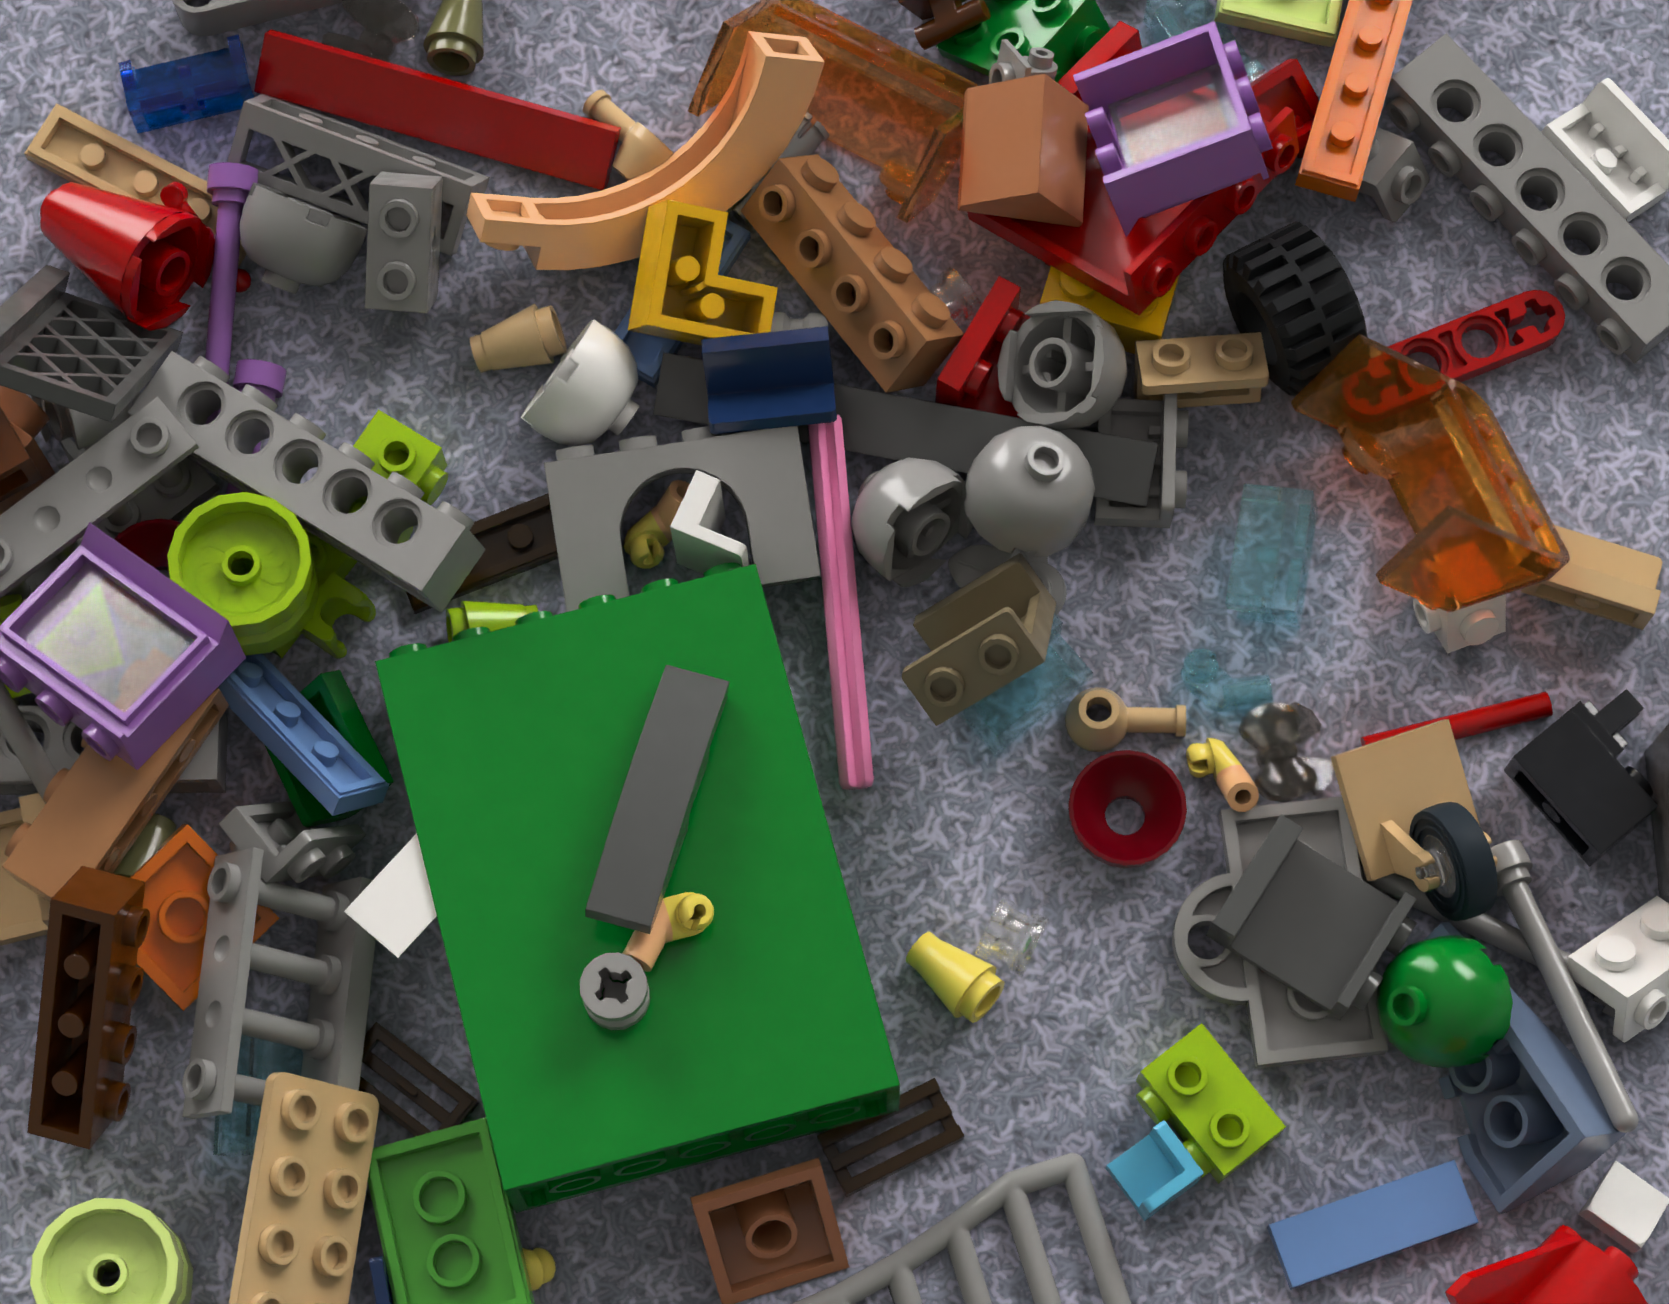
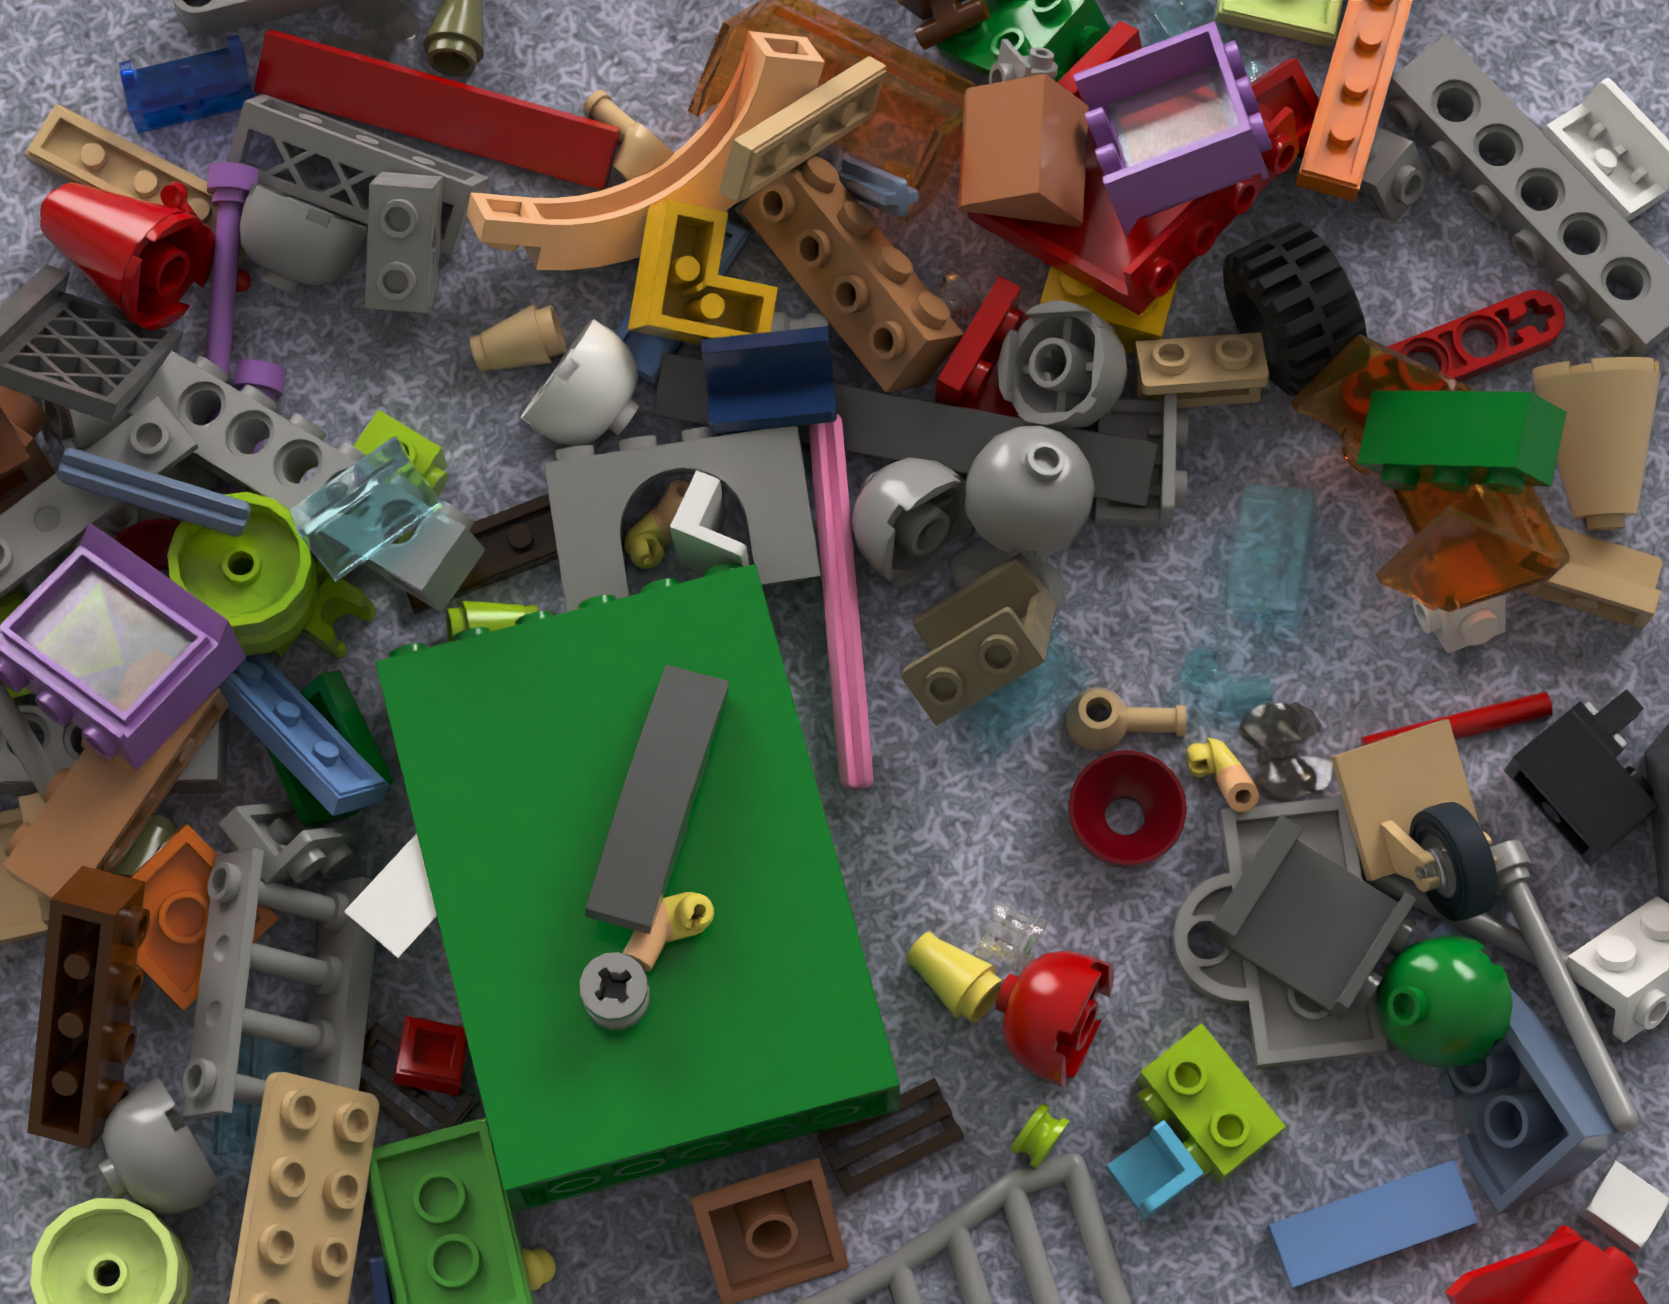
(153, 492): none -> sand blue axle
(155, 1154): none -> light grey cylinder
(364, 509): none -> clear light blue panel
(431, 1056): none -> red tile
(802, 129): none -> tan tile
(877, 187): none -> sand blue axle
(1039, 1135): none -> lime bush
(1053, 1012): none -> red cylinder
(1461, 439): none -> green brick
(1603, 433): none -> tan cone

